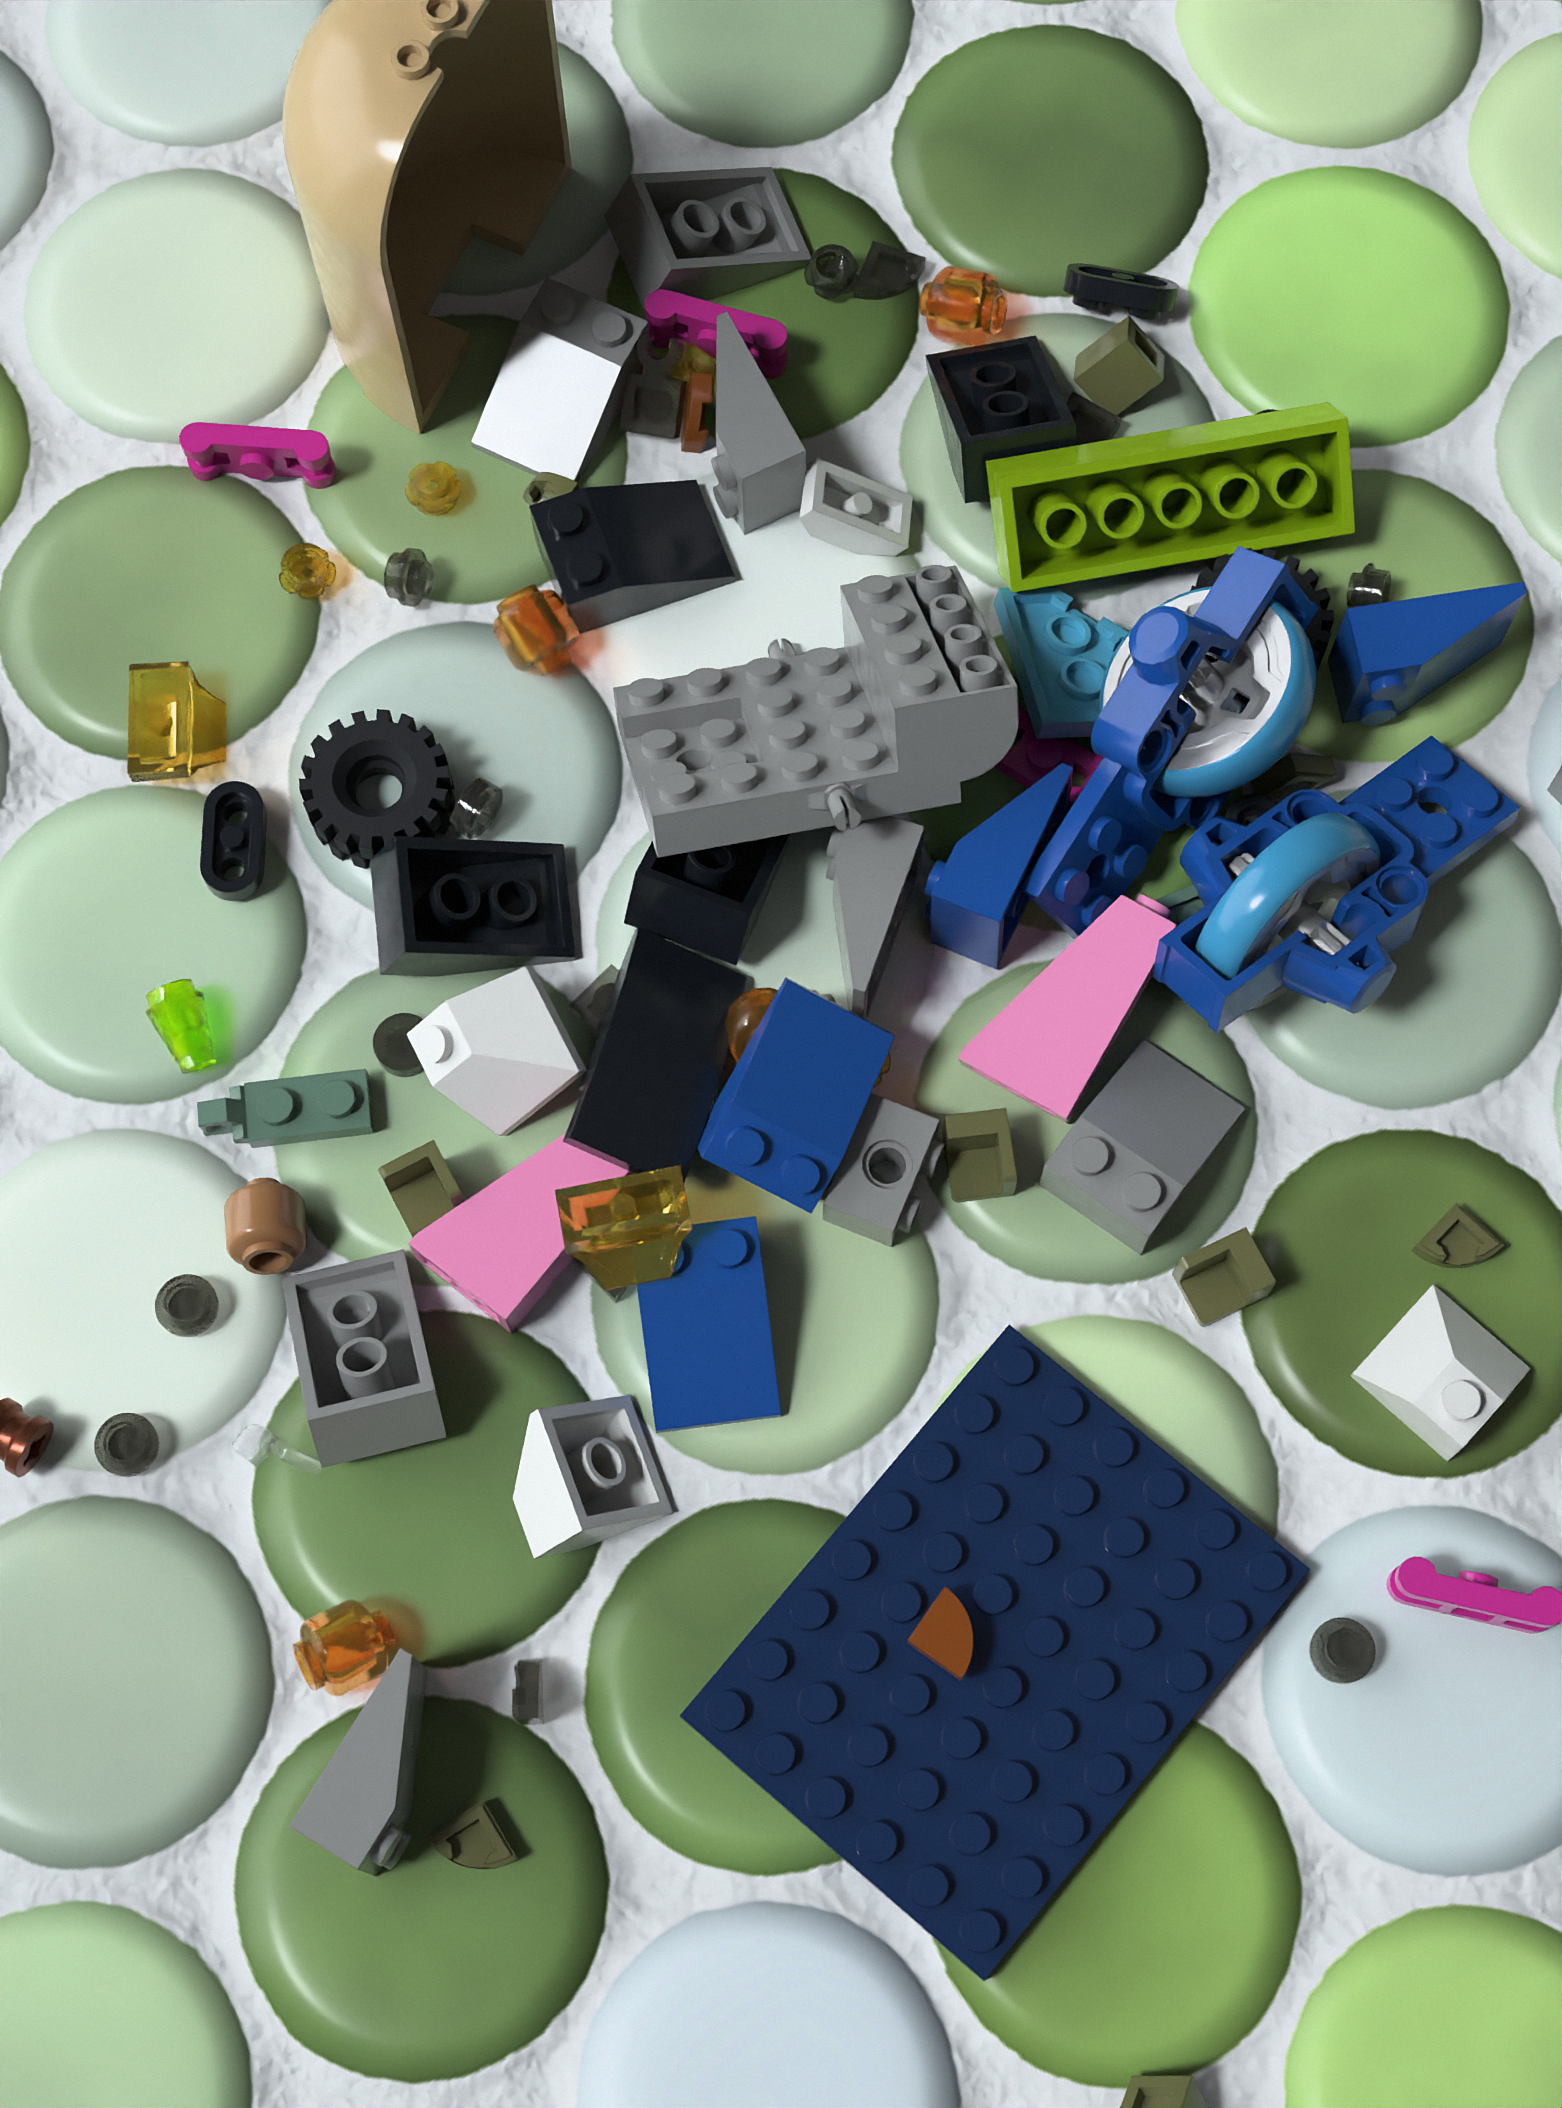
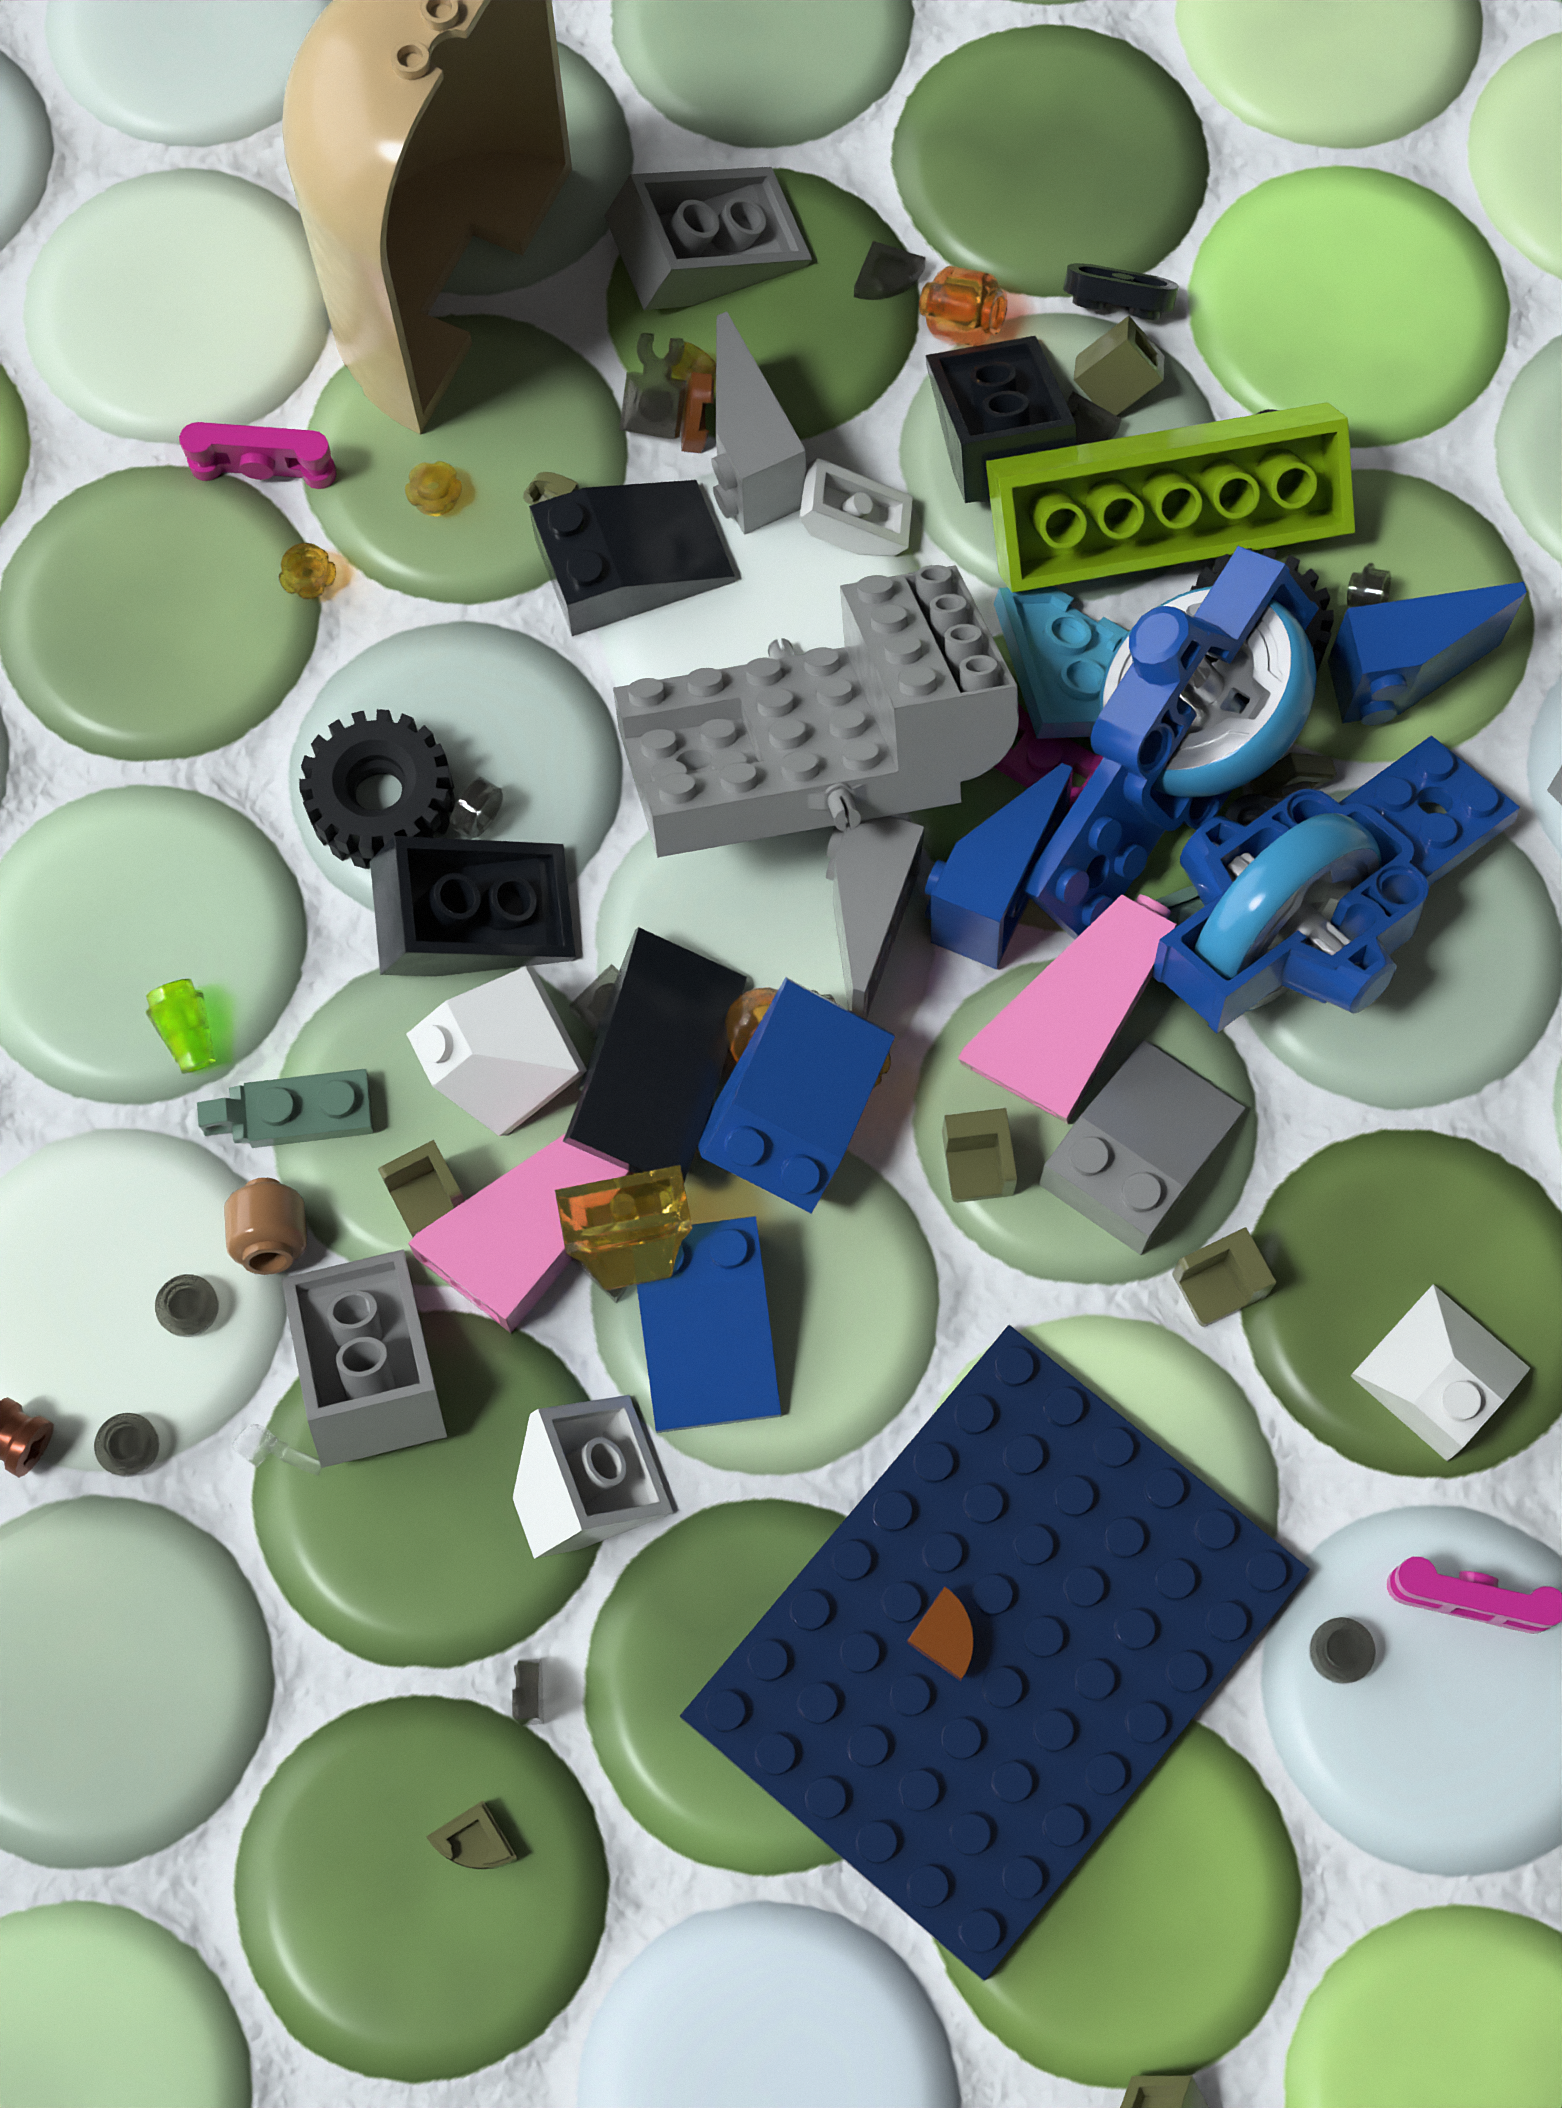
(172, 723): clear yellow slope -> none
(233, 845): black plate -> none
(343, 1648): clear orange head -> none
(369, 1783): light grey slope -> none
(394, 1047): clear smoke tile -> none
(408, 577): clear smoke plate -> none
(535, 630): clear orange head -> none
(560, 382): slope -> none
(695, 321): dark pink plate -> none
(706, 895): black slope -> none
(831, 259): clear smoke plate -> none
(883, 1134): light grey brick -> none
(1457, 1241): olive tile -> none

